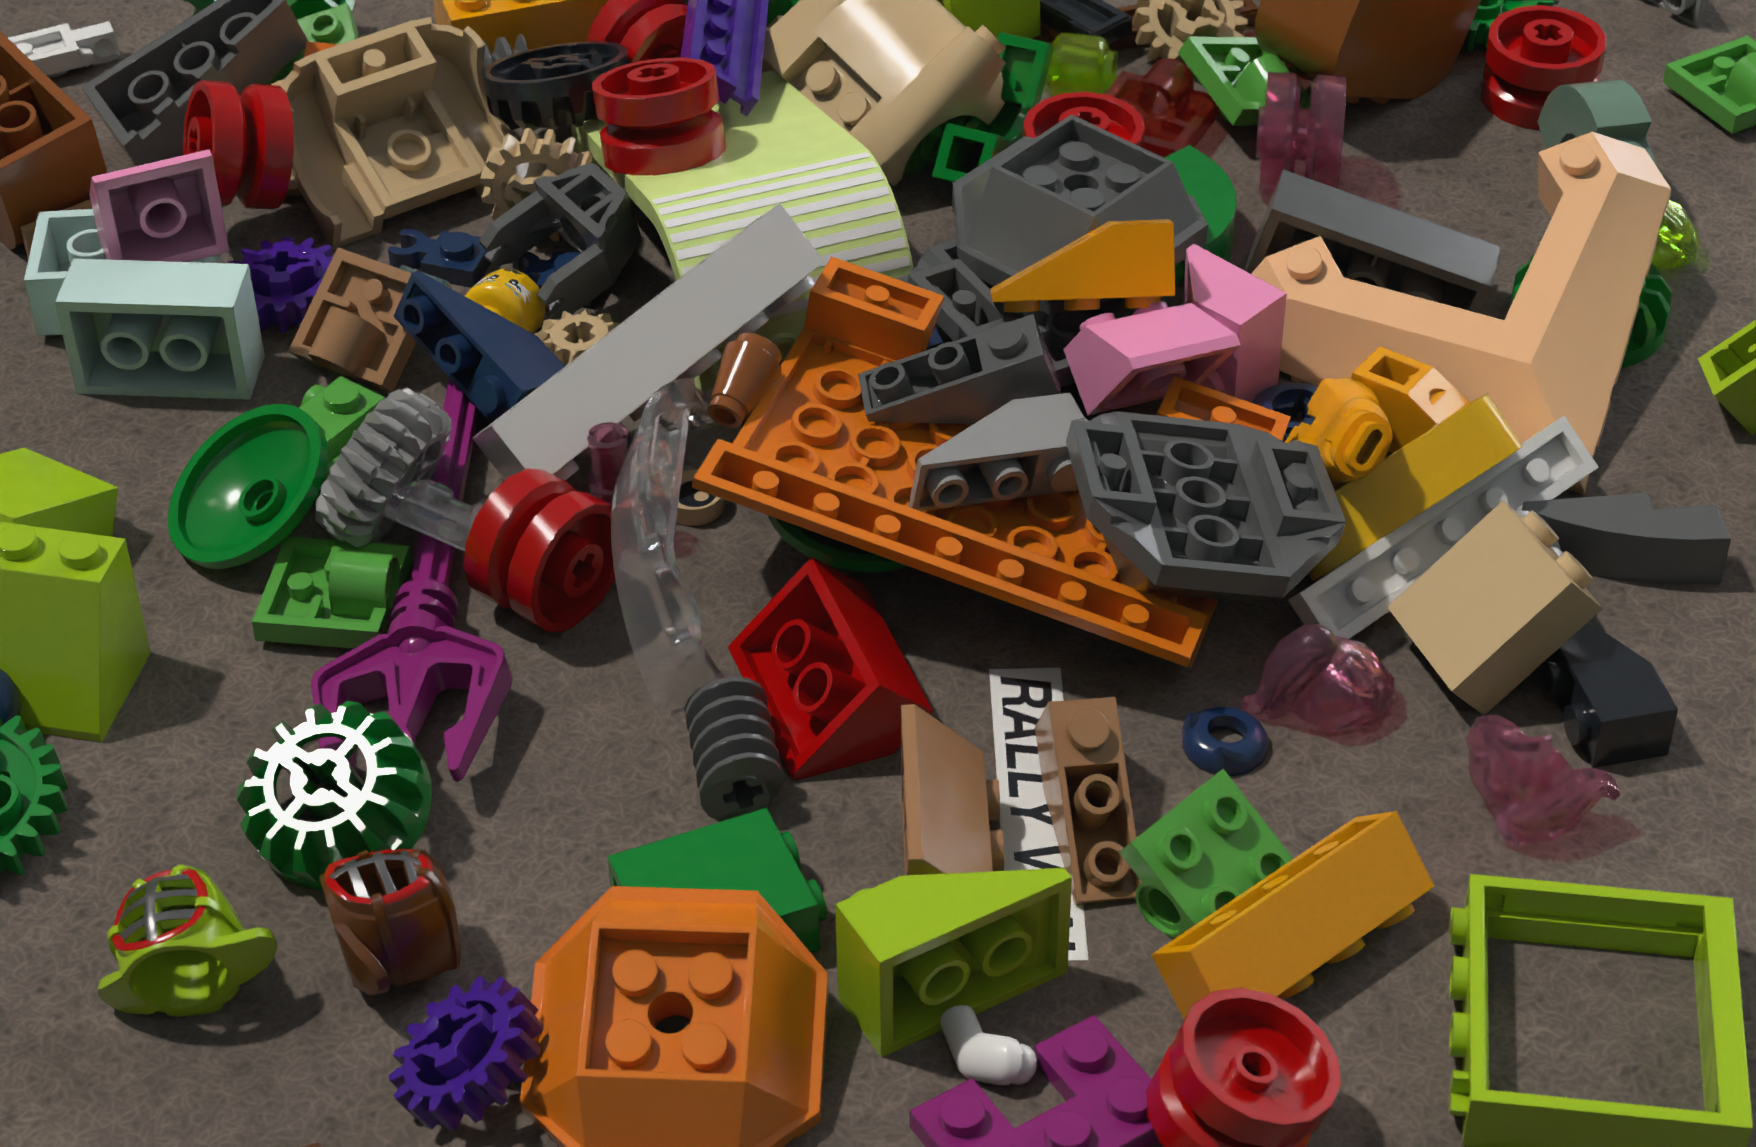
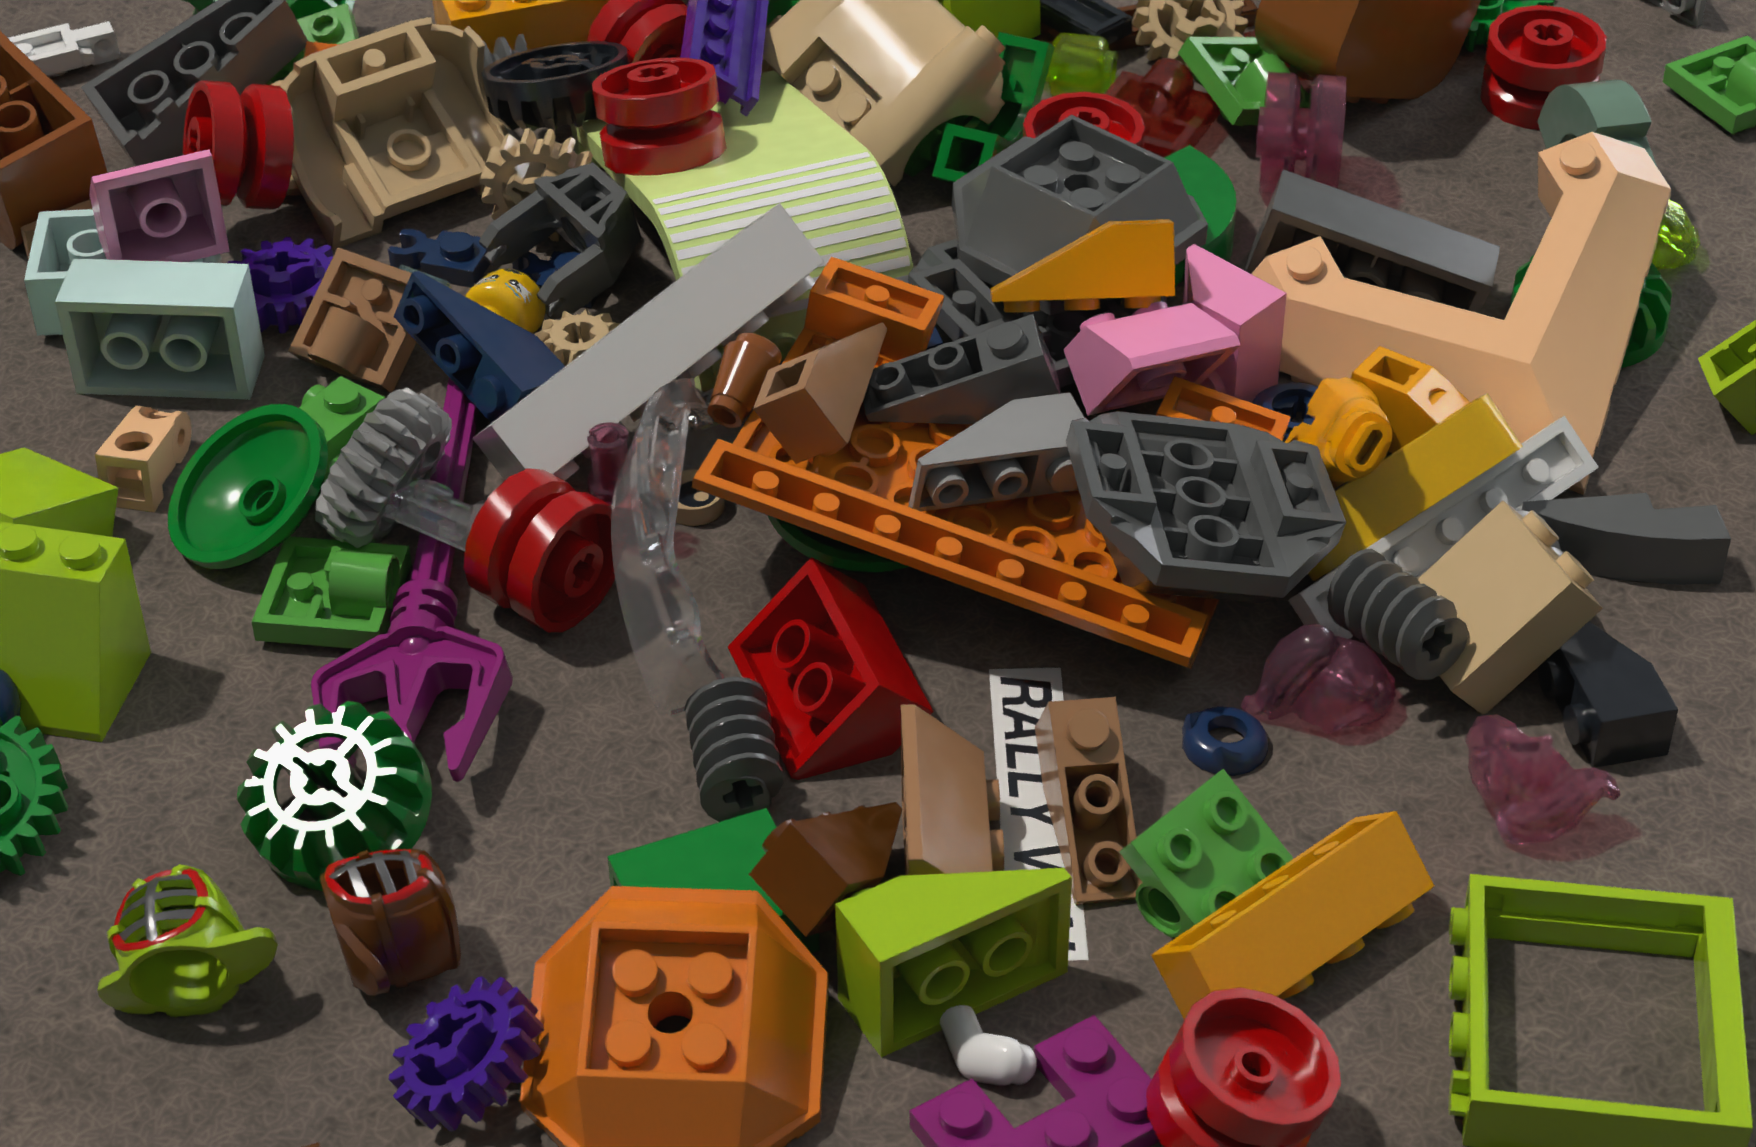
(143, 455): none -> light nougat leg
(817, 396): none -> medium nougat slope
(825, 861): none -> reddish brown slope
(1396, 615): none -> dark grey piece

